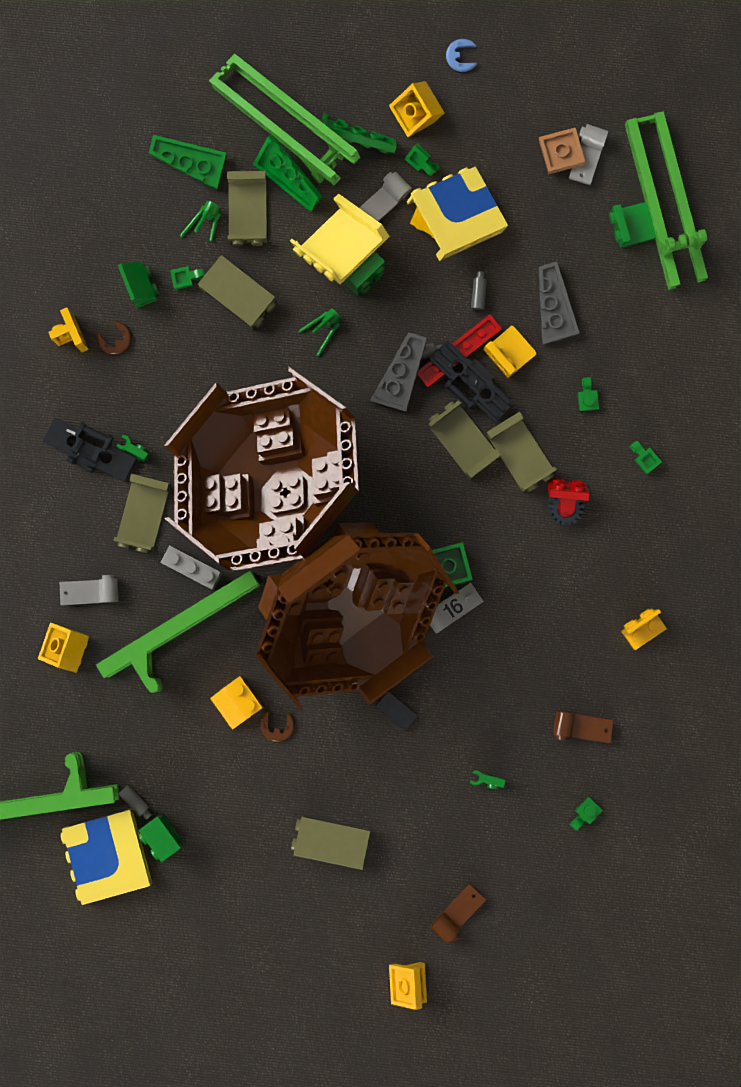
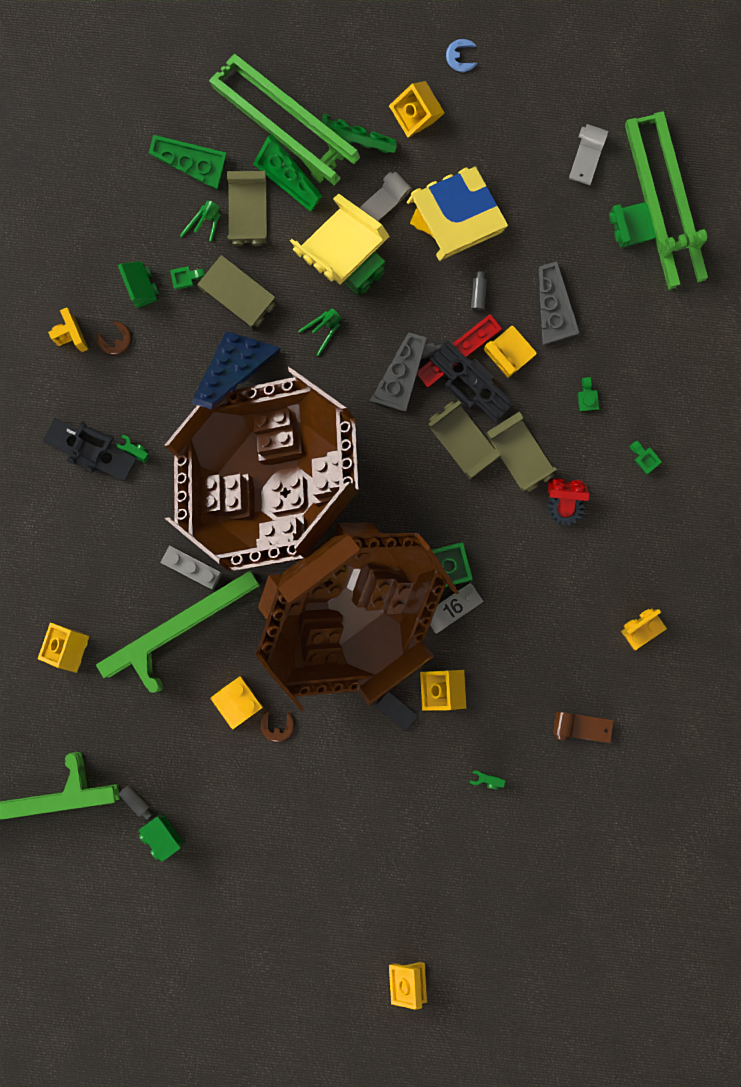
(89, 592): light grey door -> none
(106, 857): light yellow panel -> none
(142, 513): olive panel -> none
(232, 364): none -> dark blue wing
(330, 842): olive panel -> none
(420, 160): green plate -> none
(443, 690): none -> yellow slope
(457, 913): reddish brown door -> none
(562, 150): medium nougat plate -> none
(586, 811): green plate -> none

